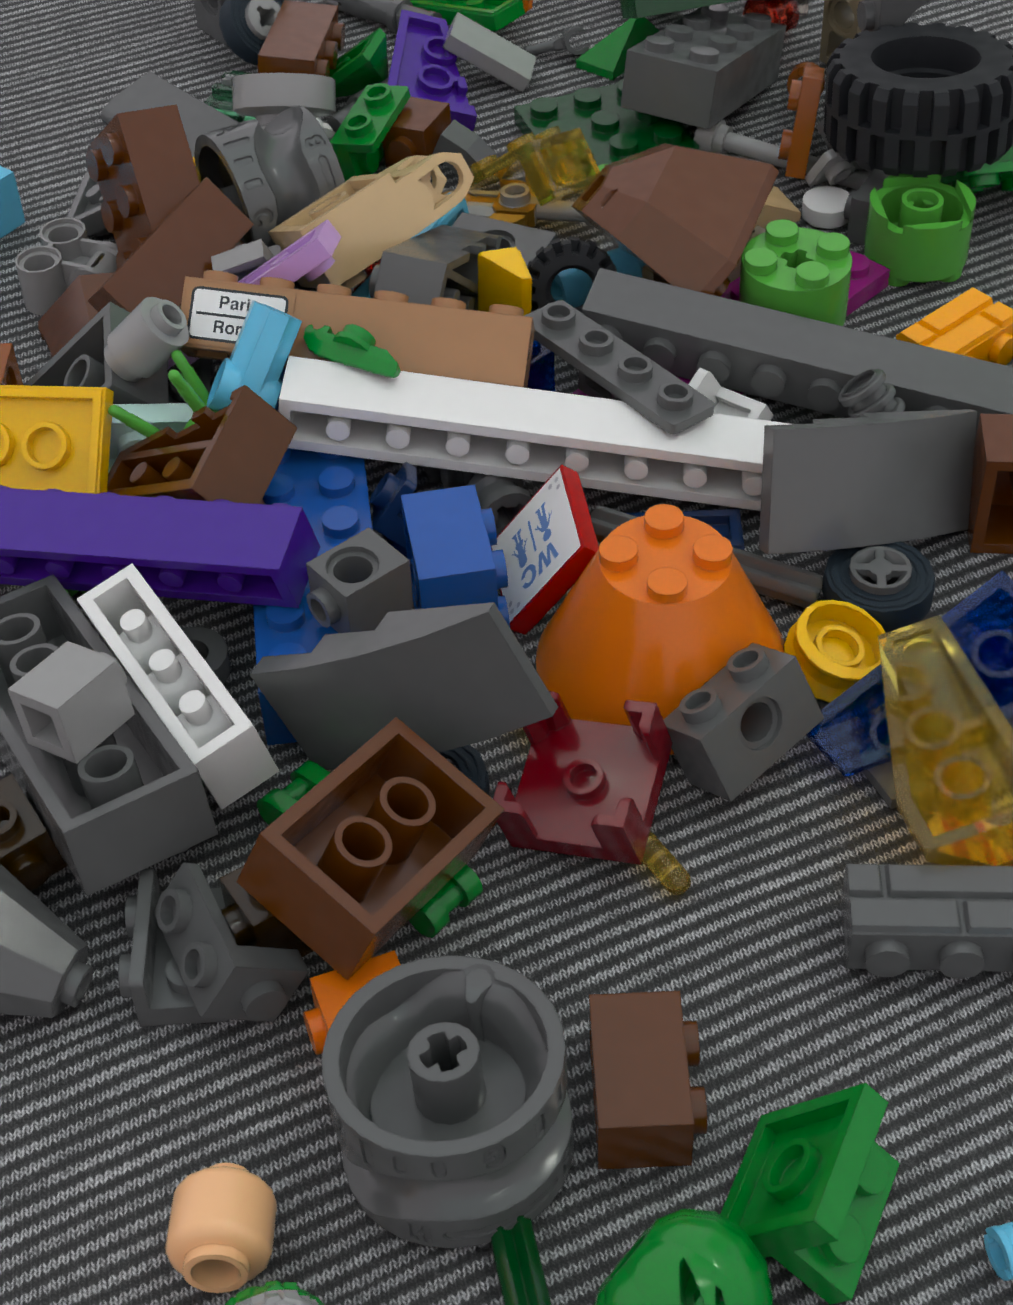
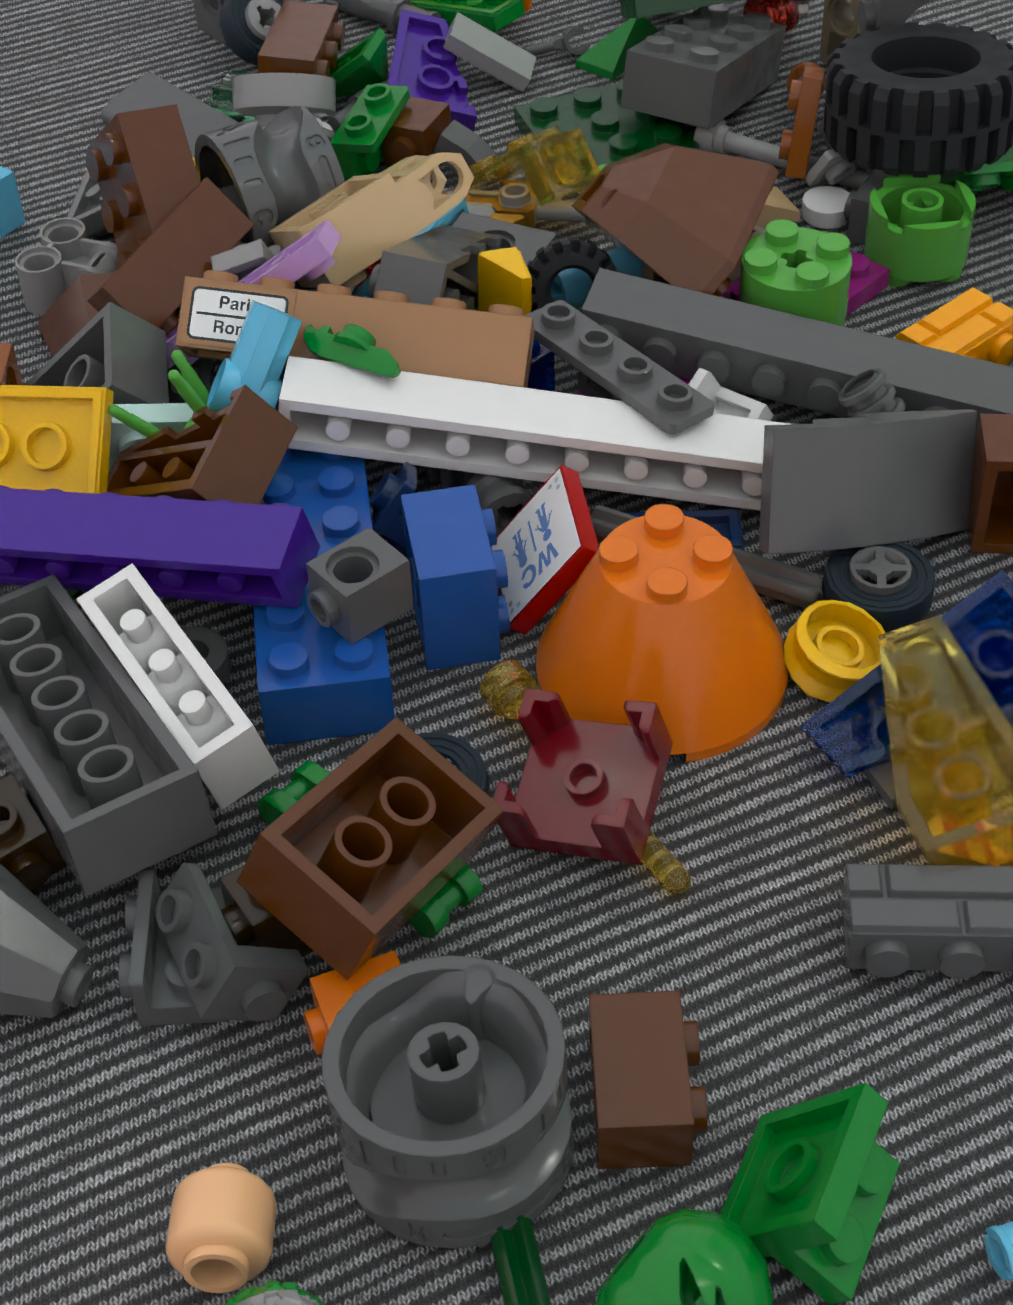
(72, 701): light grey brick -> none
(146, 339): light grey brick -> none
(439, 670): dark grey slope -> none
(742, 720): dark grey brick -> none

